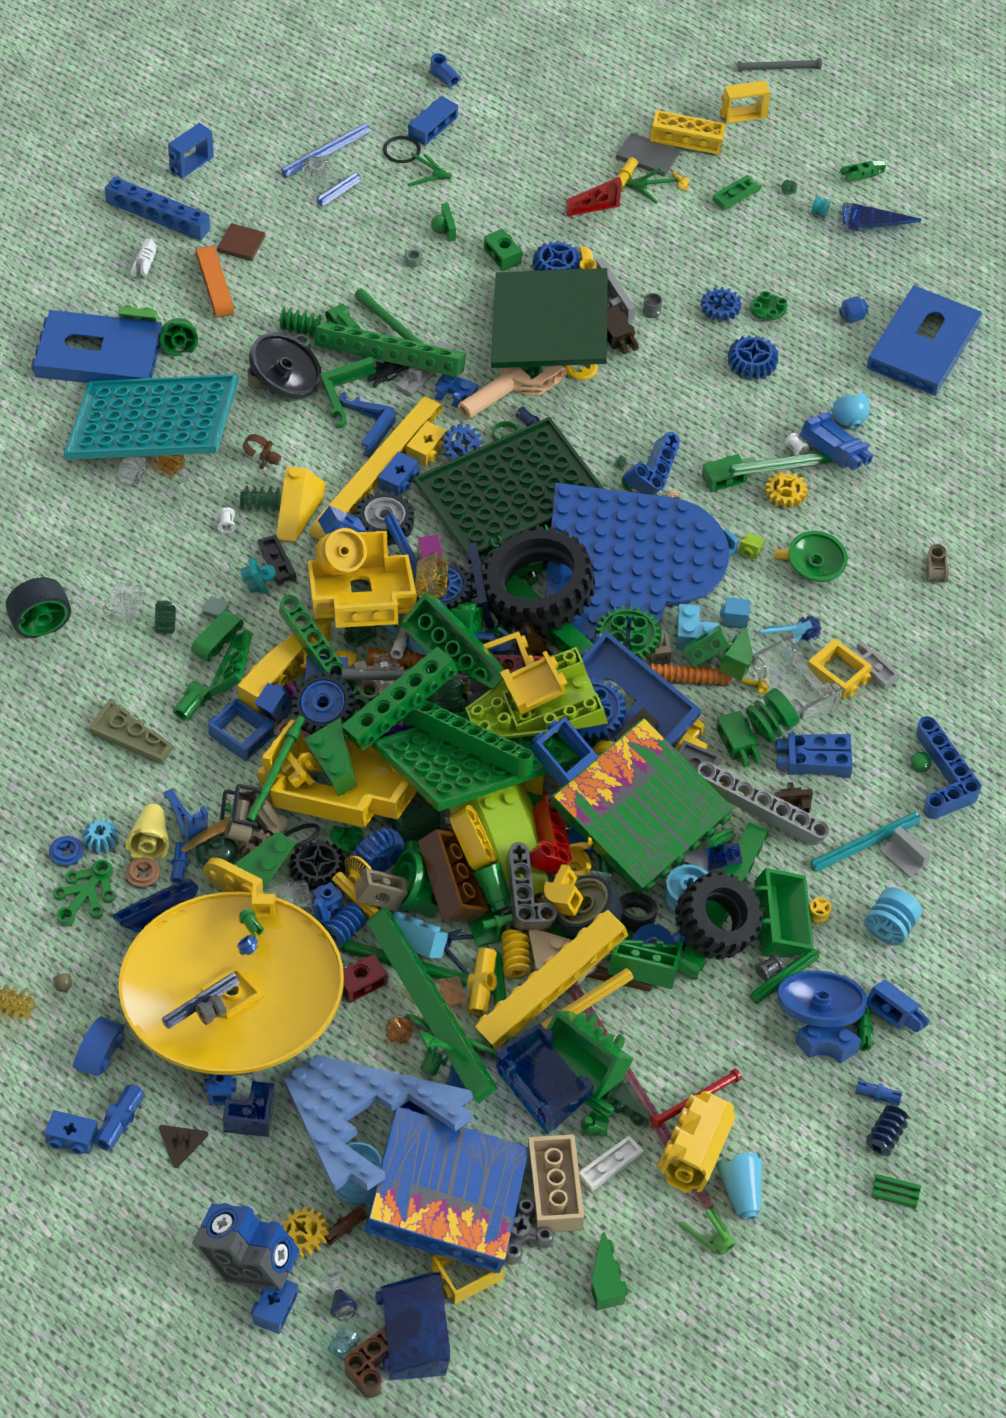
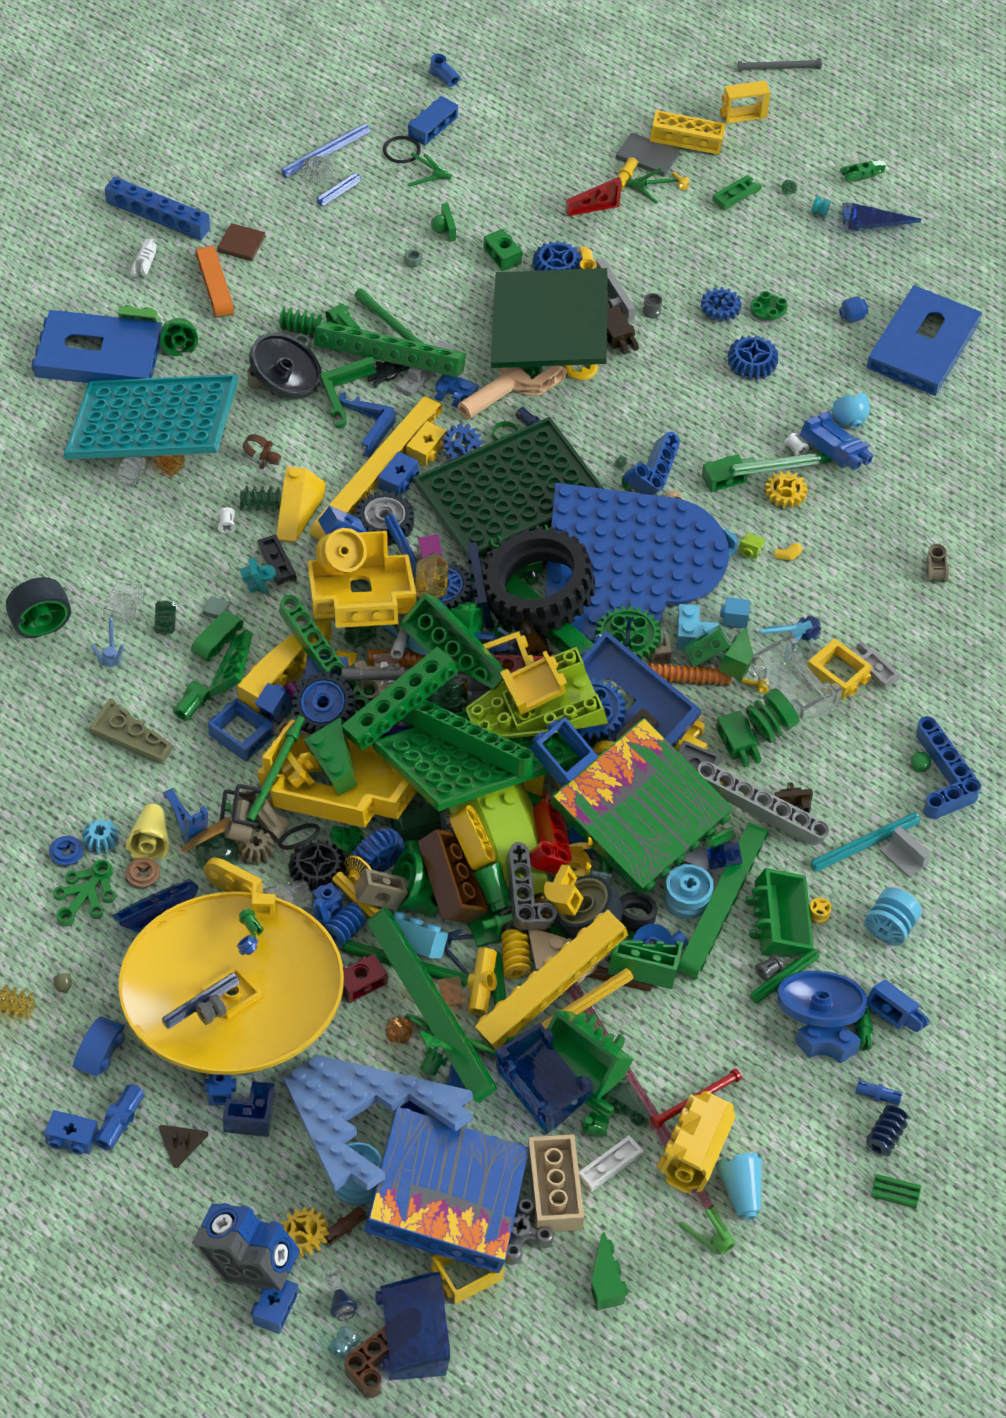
(110, 656): none -> medium blue plant
(179, 863): blue axle -> none
(196, 136): blue window -> none
(267, 857): green wing -> none
(735, 898): black tyre -> none
(815, 754): blue hips -> none
(819, 549): green dish -> none

